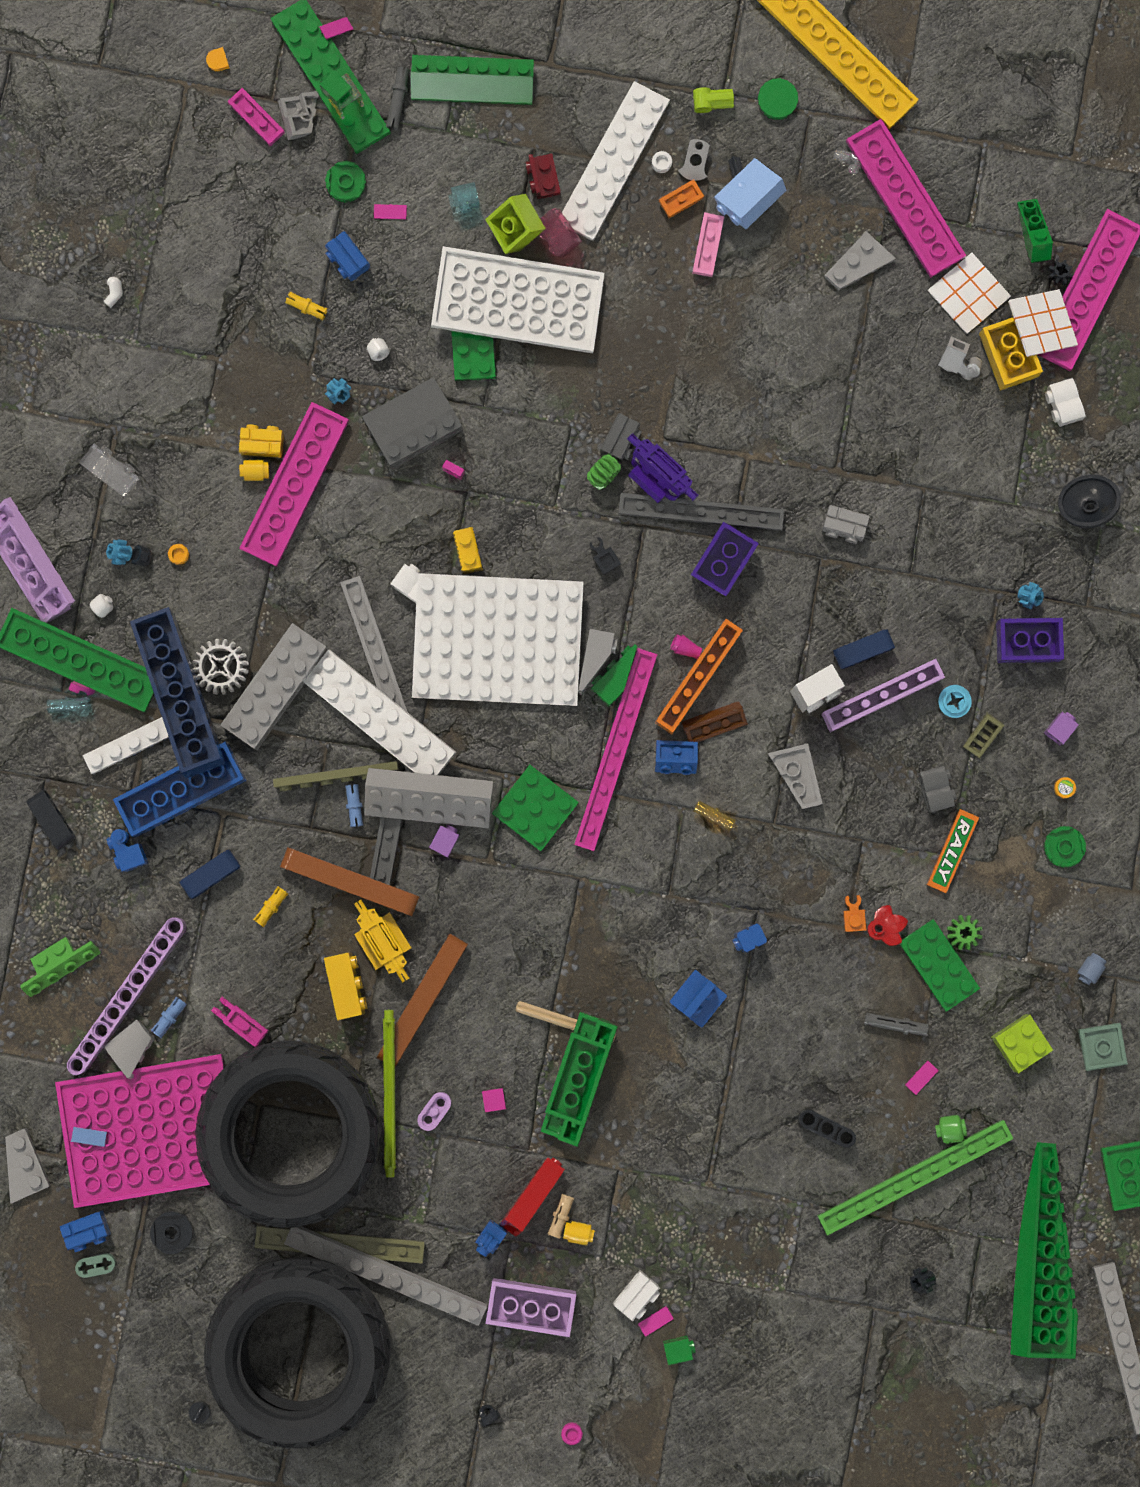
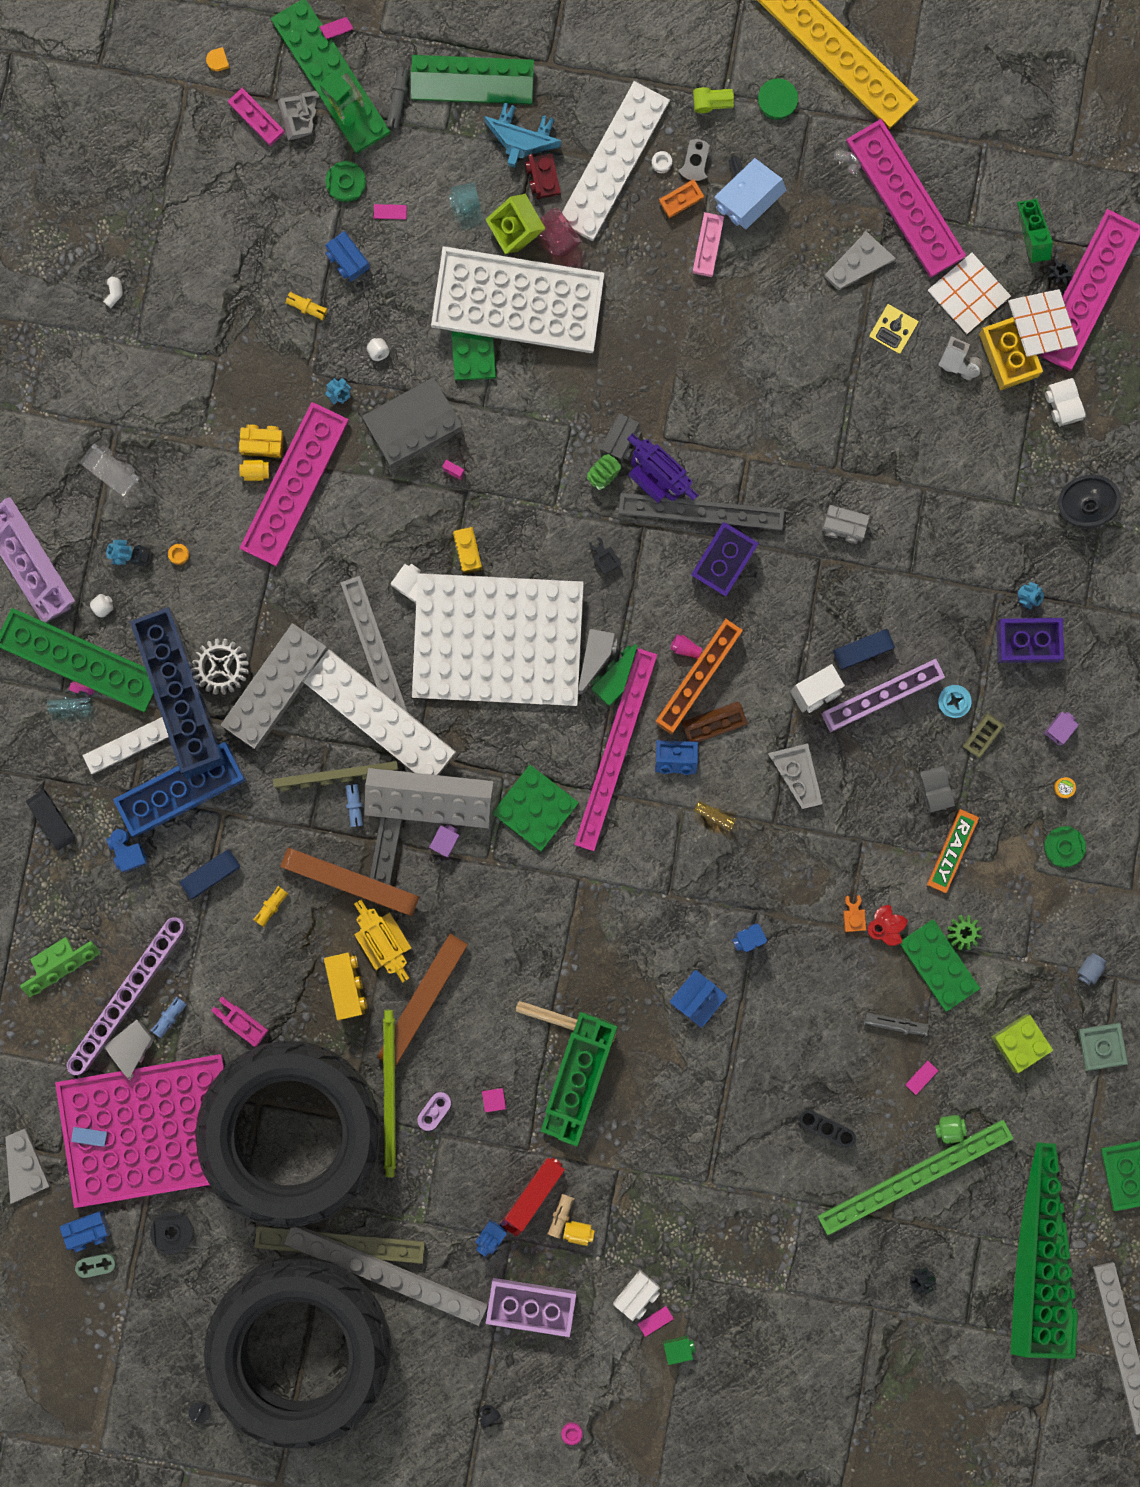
(520, 141): none -> dark azure connector
(893, 328): none -> light yellow sticker

